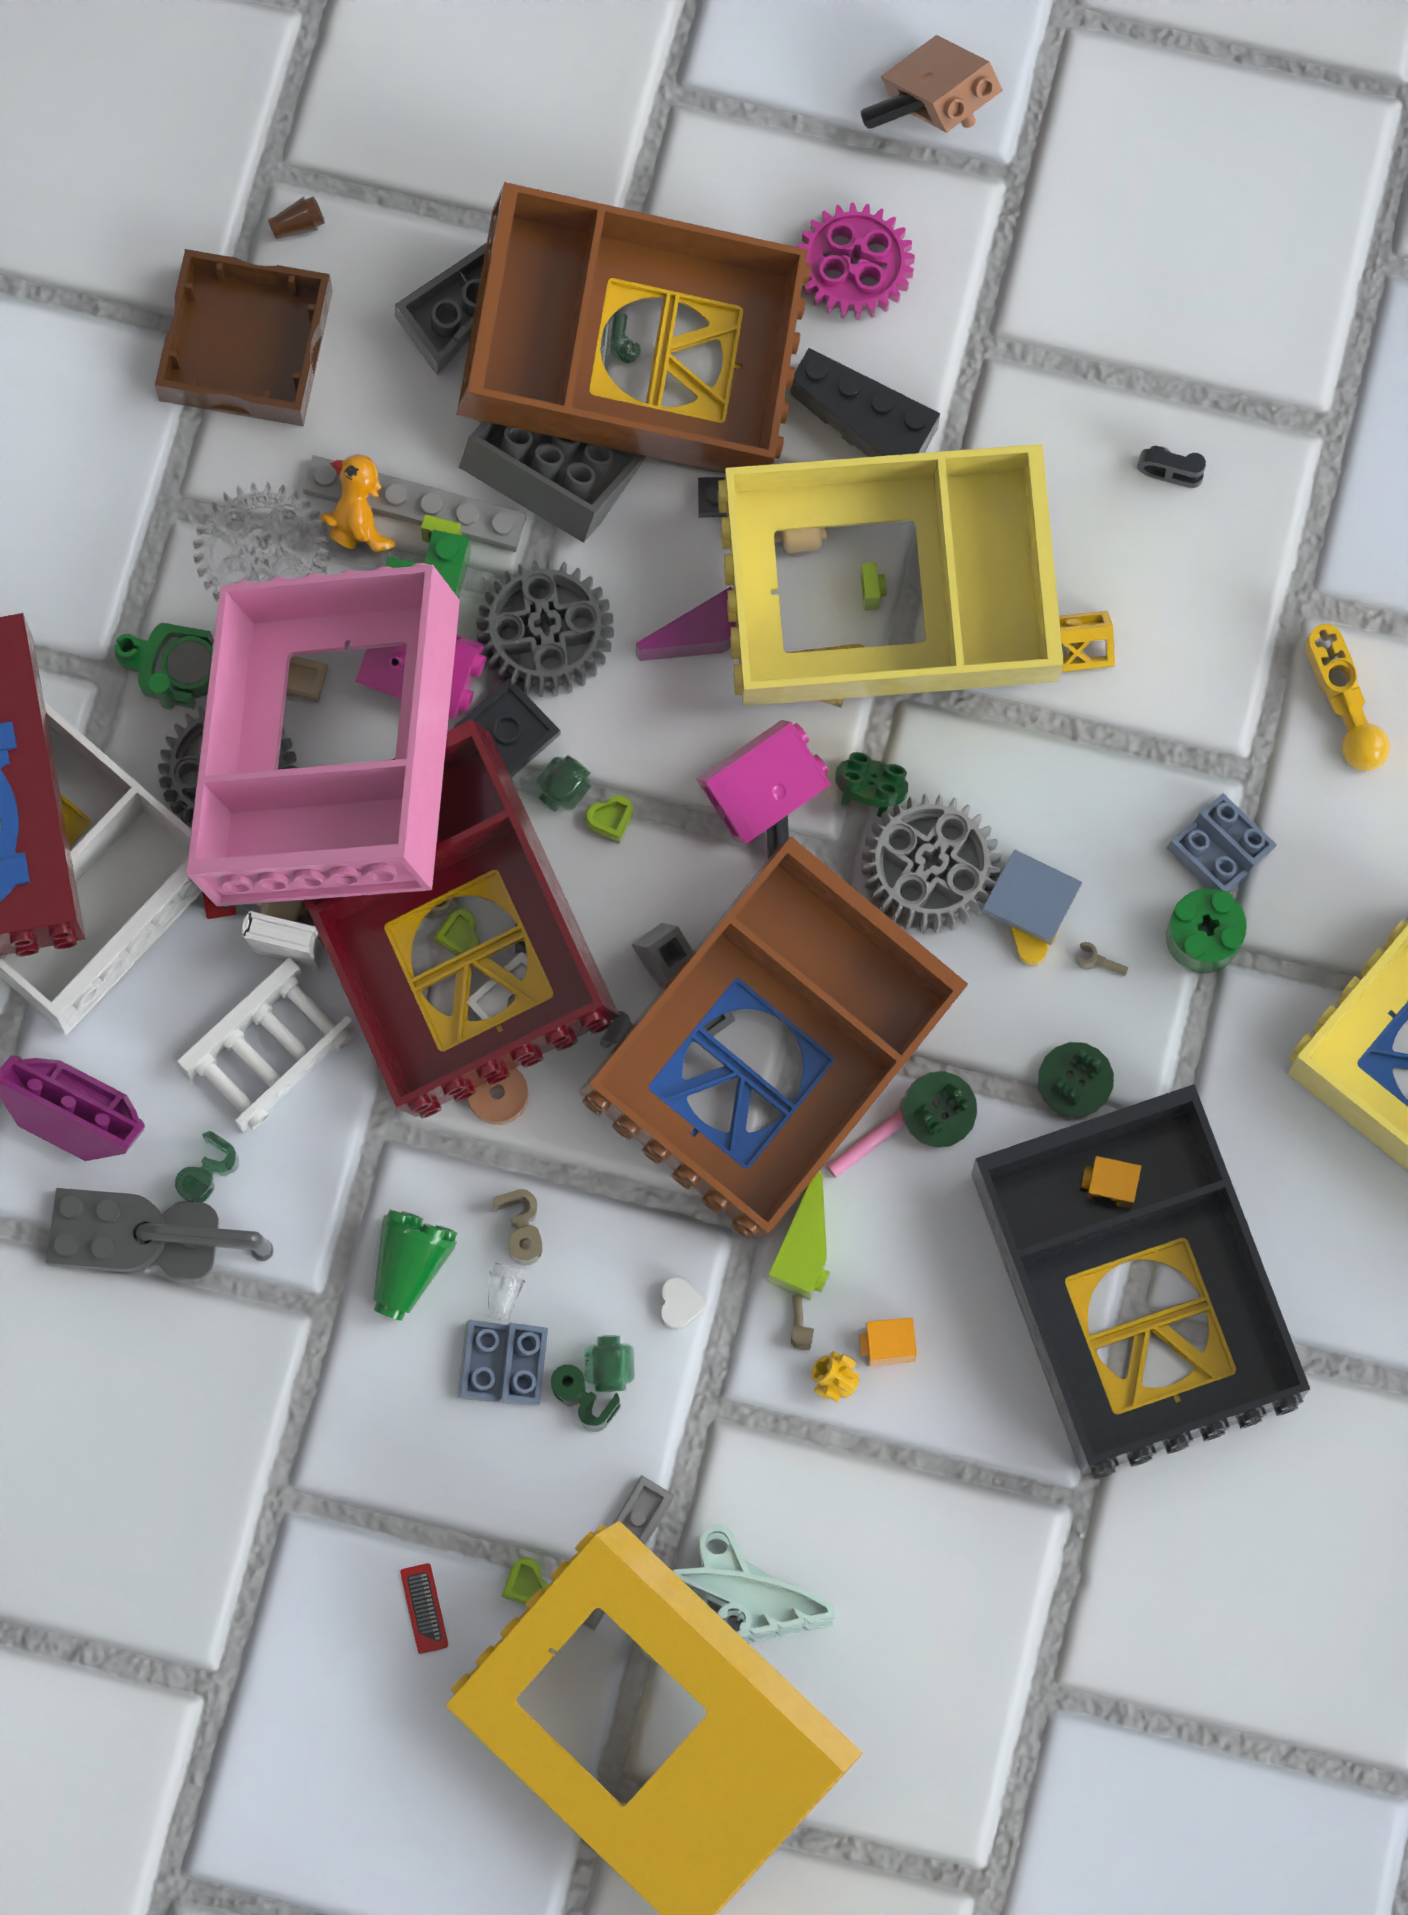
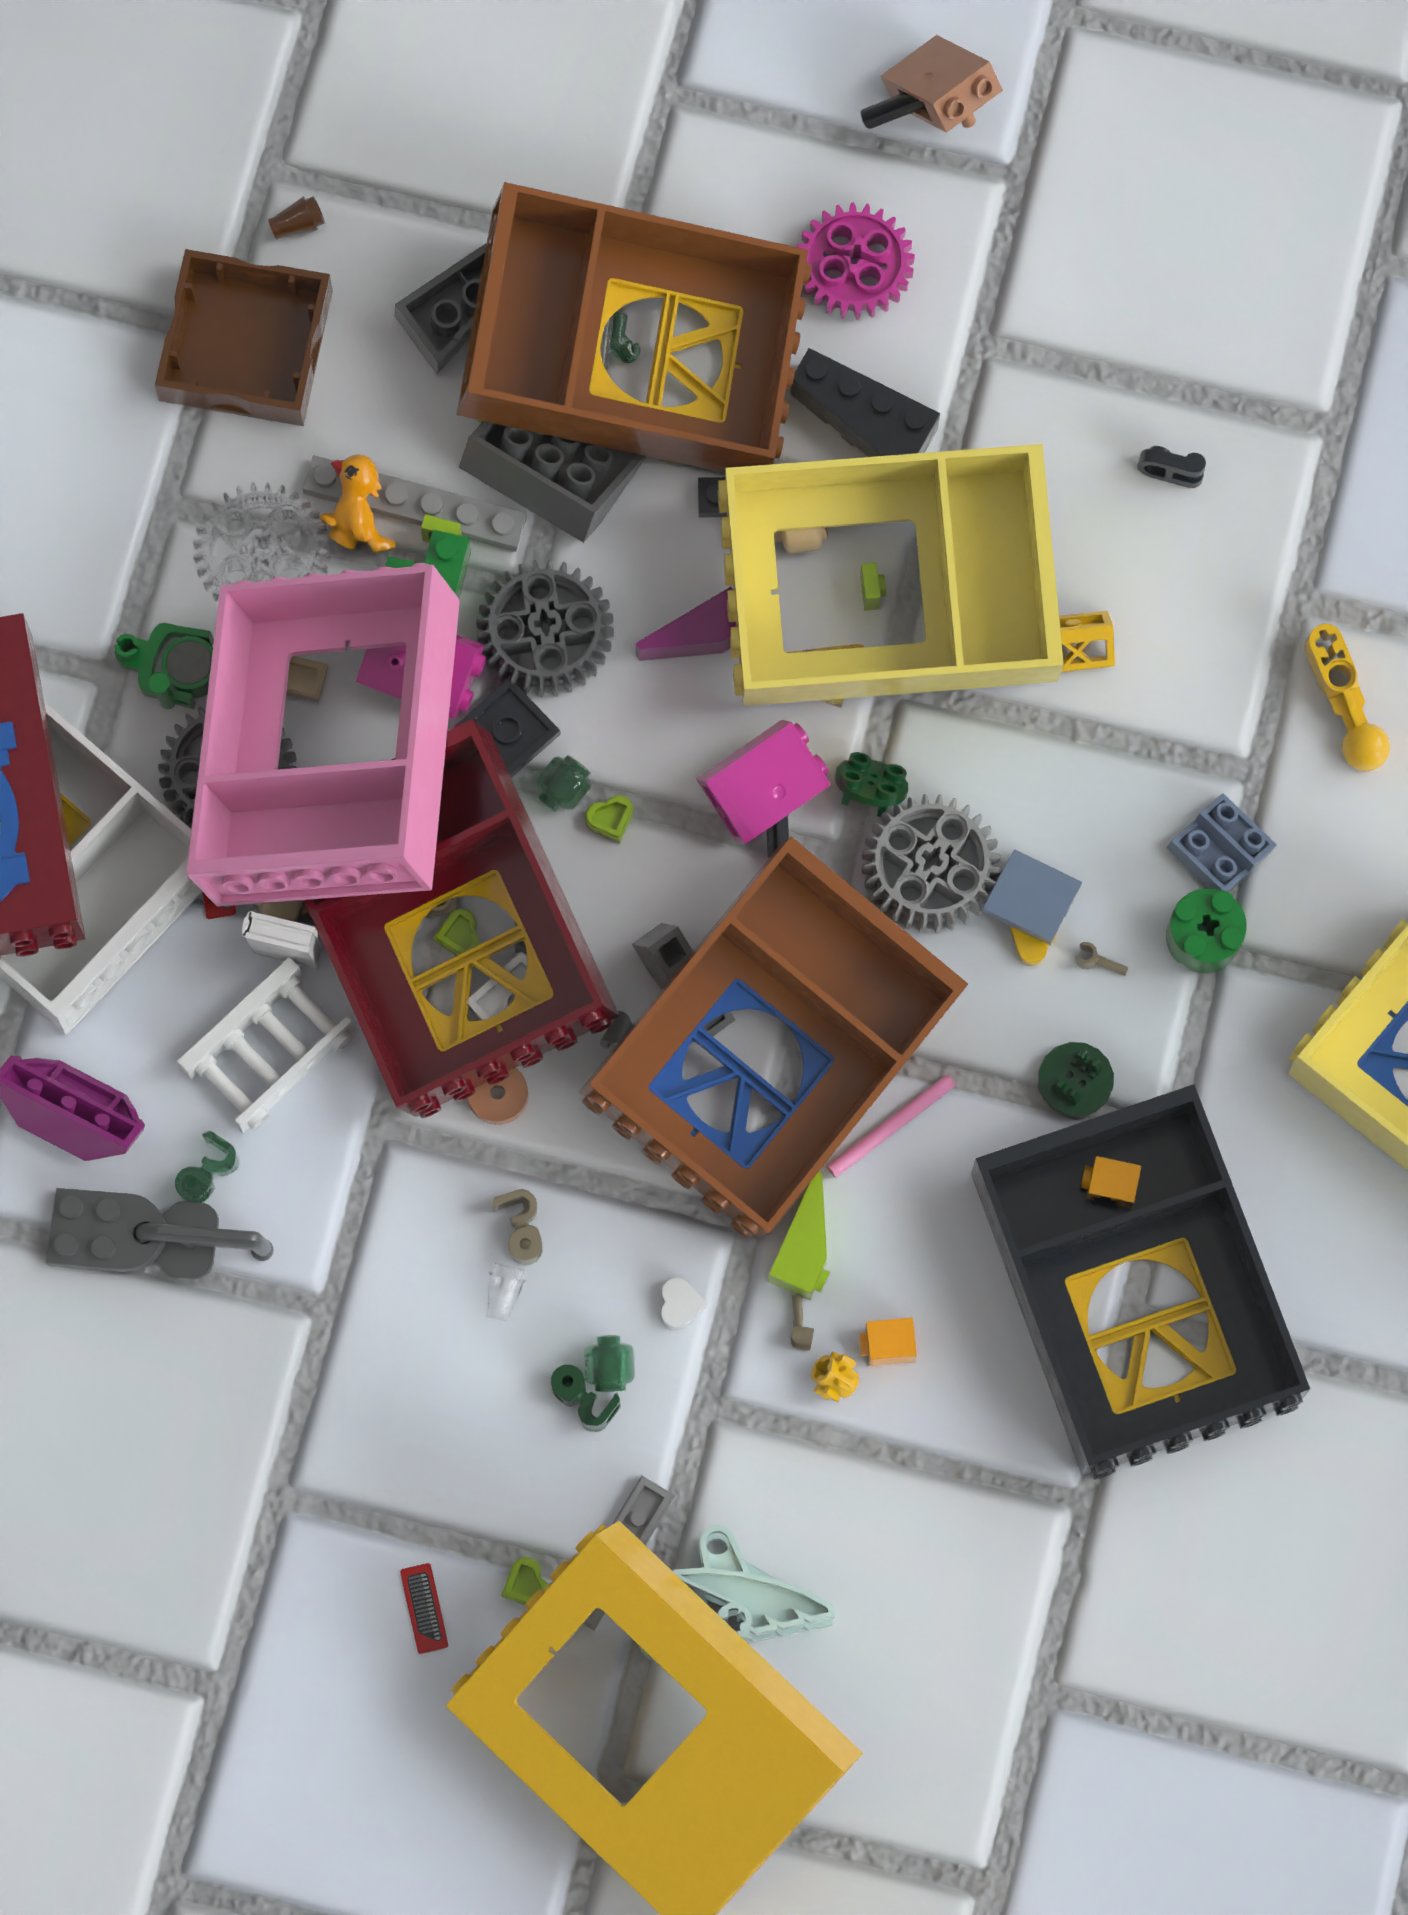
(408, 1261): green cone -> none
(503, 1363): sand blue slope -> none
(926, 1121): dark green plate -> none

